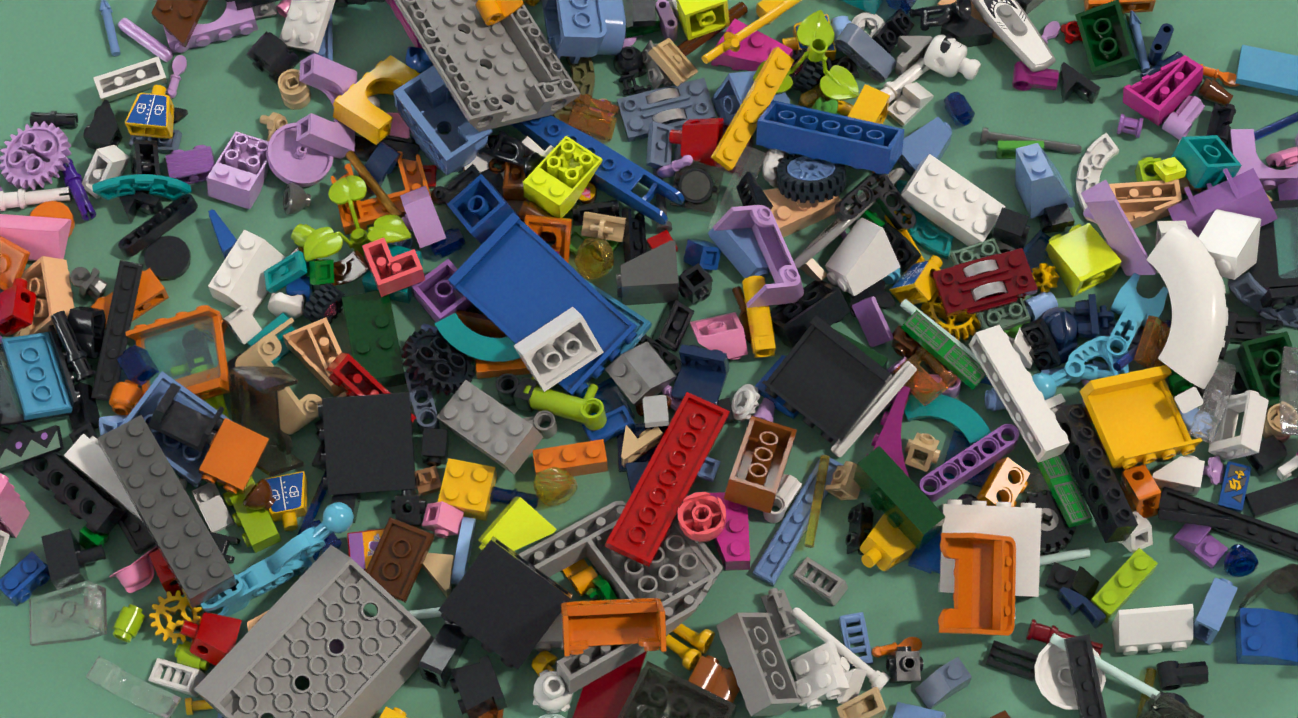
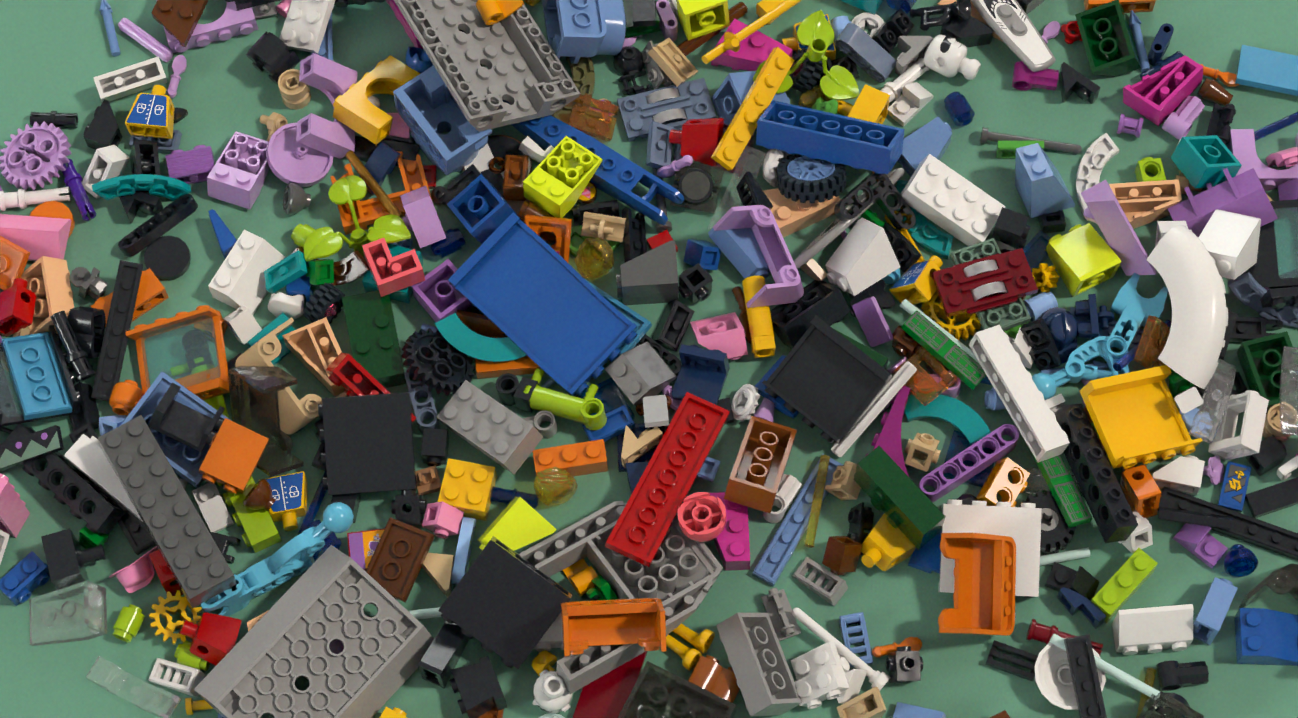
(137, 365): clear blue brick -> none
(527, 163): black piece -> none
(558, 348): white slope -> none
(842, 554): none -> reddish brown brick
(943, 683): sand blue slope -> none
(1059, 216): black tile -> none
(1169, 169): neon yellow plate -> none

